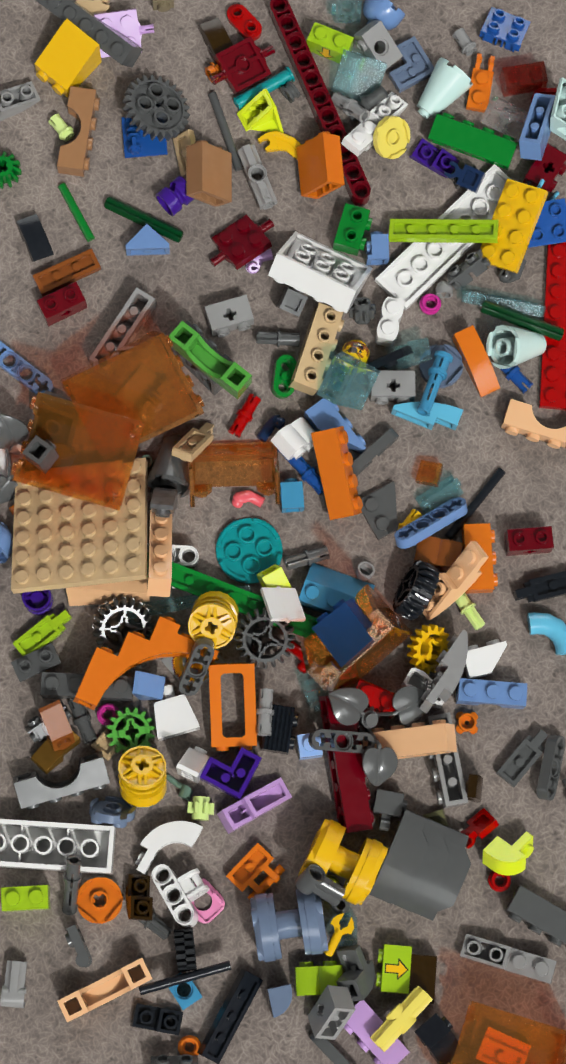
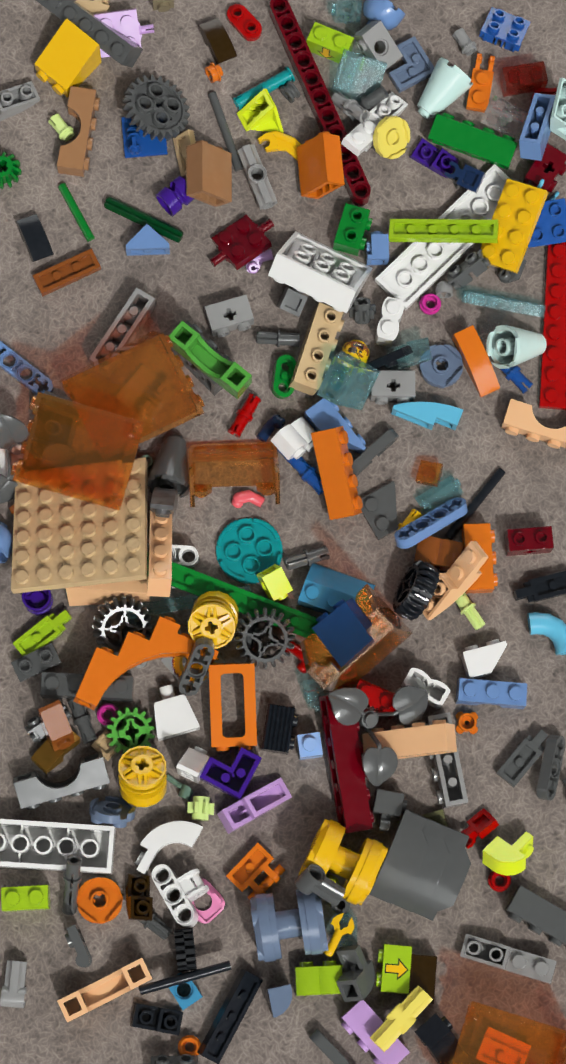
(41, 453): dark grey brick -> none
(62, 304): dark red brick -> none
(148, 686): medium blue slope -> none
(193, 443): tan hinge -> none
(242, 65): dark red plate -> none
(265, 712): light grey pin -> none
(283, 604): white piece -> none
(291, 496): dark azure brick -> none
(325, 746): dark grey beam -> none
(331, 1012): light grey brick -> none
(367, 569): light grey hinge -> none
(427, 647): yellow gear -> none
(436, 376): dark azure pin -> none
(449, 671): light grey slope -> none
(474, 788): dark brown slope -> none
(522, 320): dark green axle -> none

